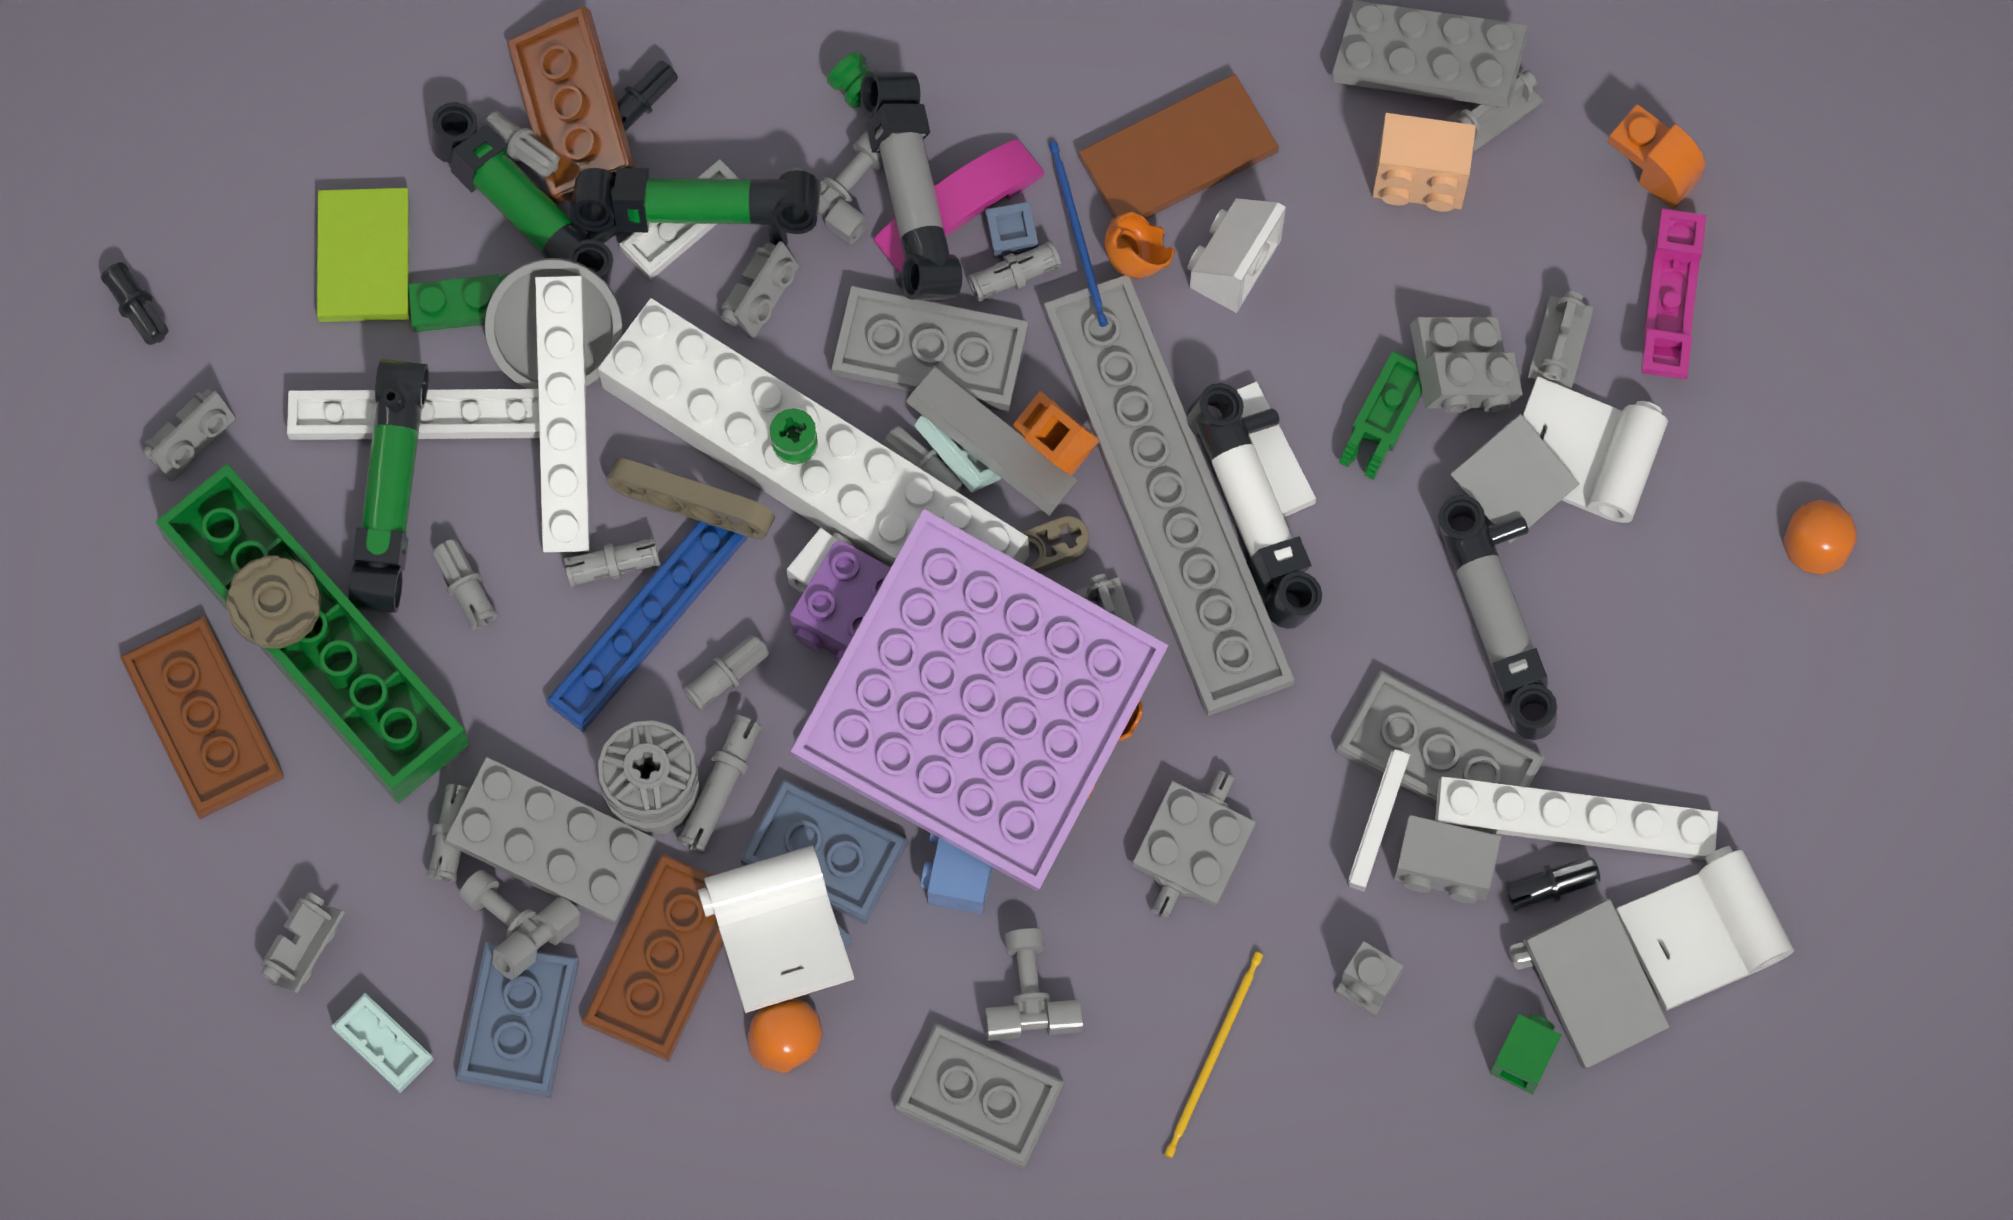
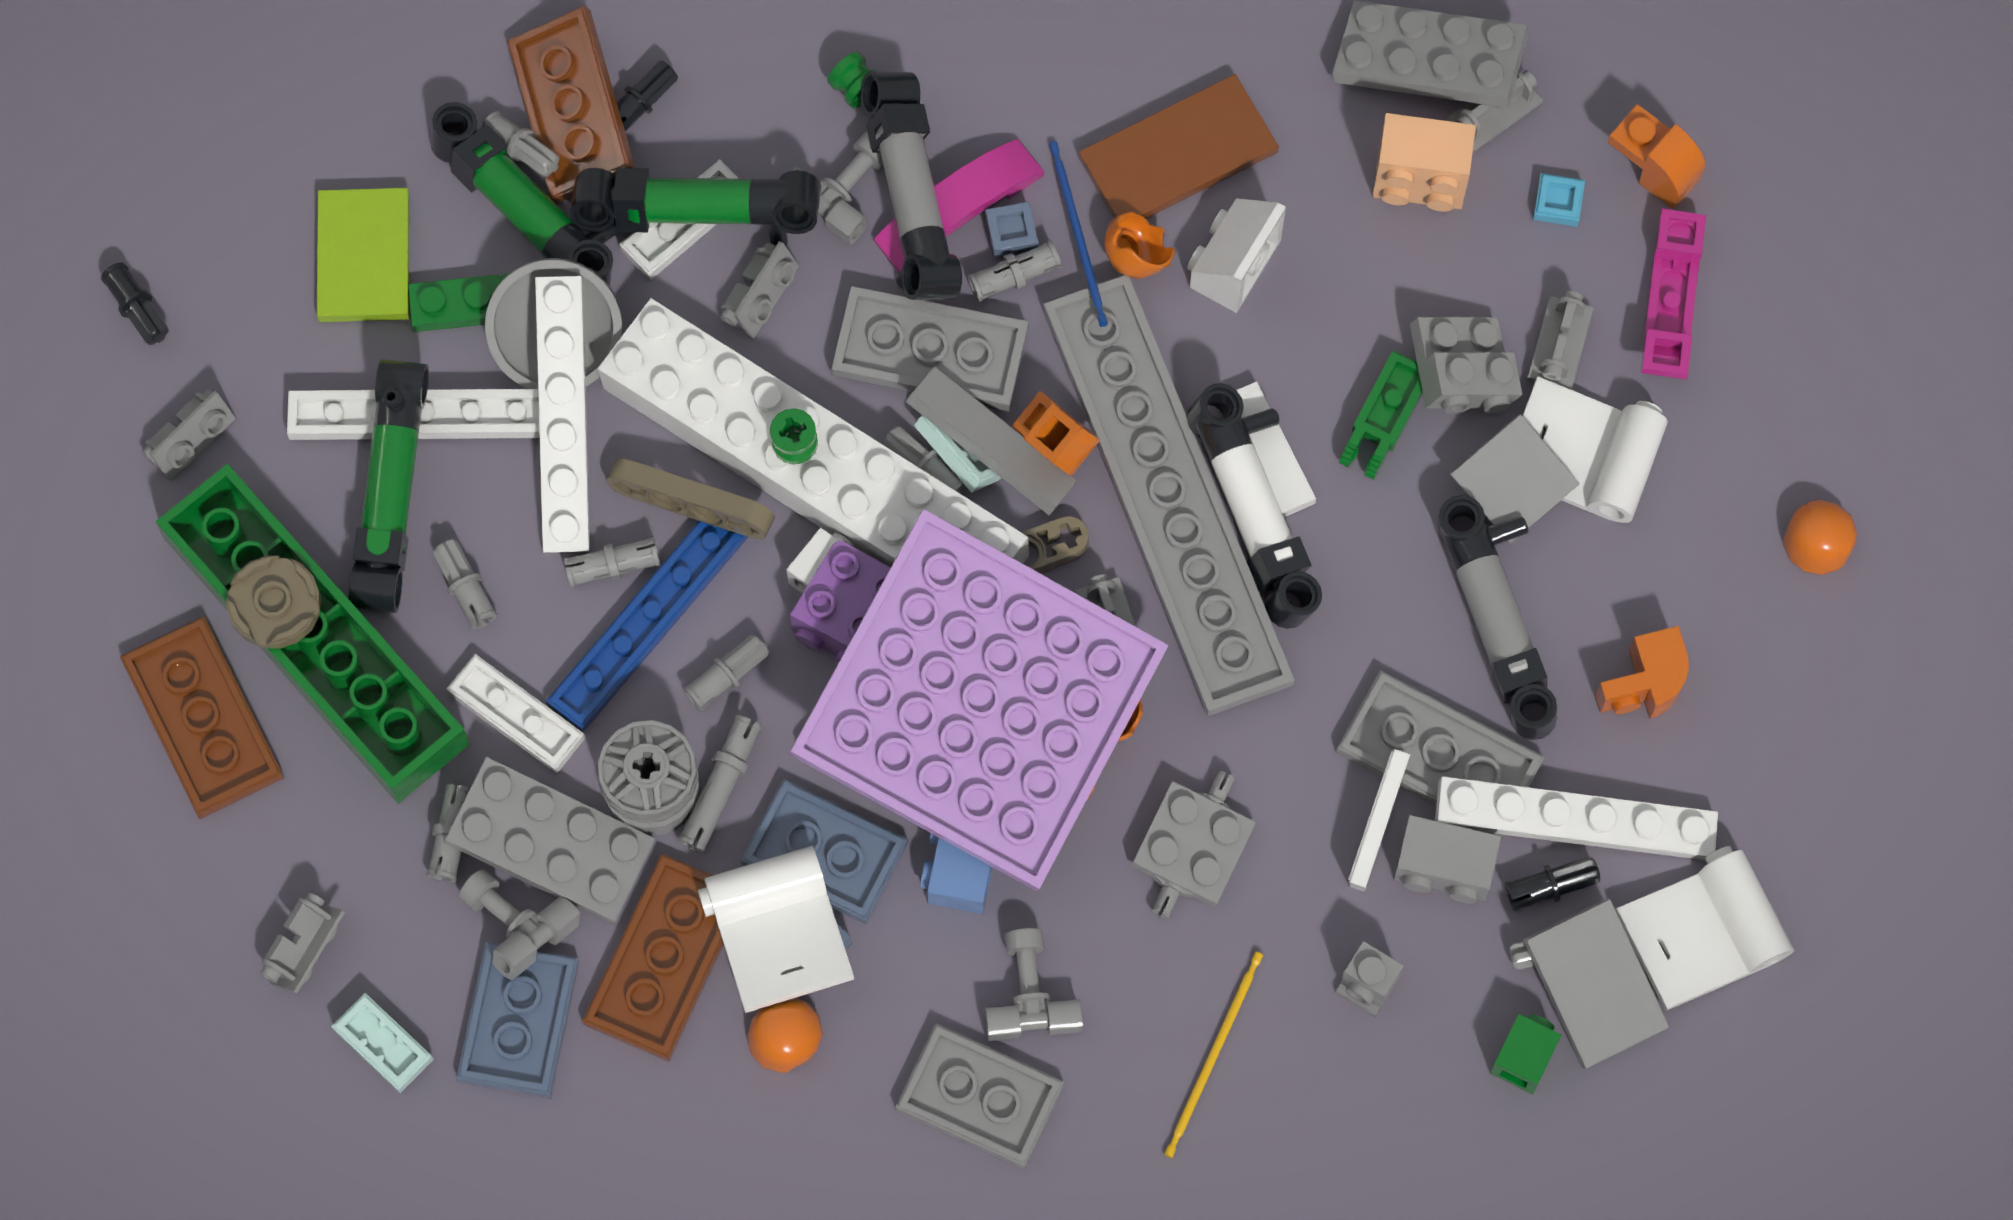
(515, 713): none -> white tile
(1559, 200): none -> medium azure tile
(1660, 674): none -> orange brick

